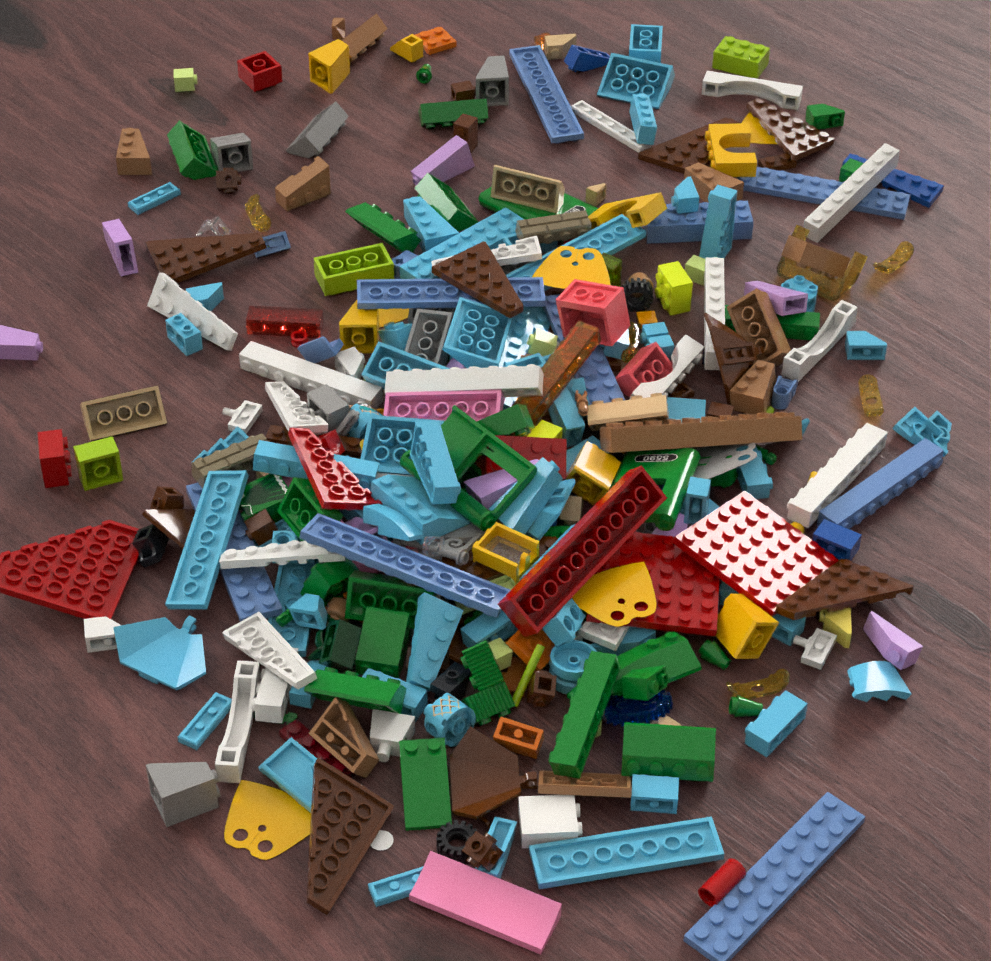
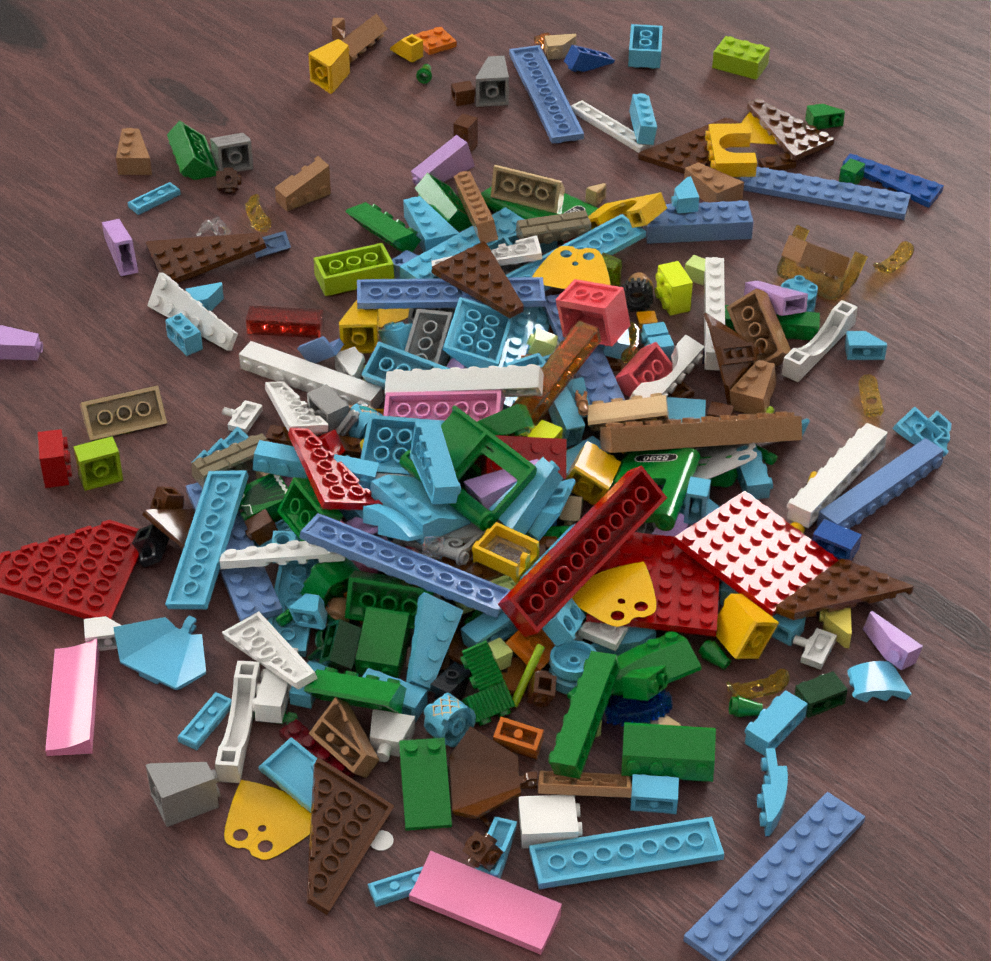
(73, 700): none -> bright pink arch
(185, 79): yellowish green brick -> none
(259, 71): red brick -> none
(298, 338): red bush -> none
(319, 131): light grey slope -> none
(448, 112): green slope -> none
(450, 833): black tyre -> none
(475, 207): none -> medium nougat brick
(634, 76): medium azure slope -> none
(719, 223): medium azure wedge -> none
(722, 882): red pin -> none
(723, 84): white arch -> none
(772, 791): none -> medium azure slope
(783, 392): medium blue piece -> none
(821, 693): none -> dark green brick
(851, 192): white brick -> none

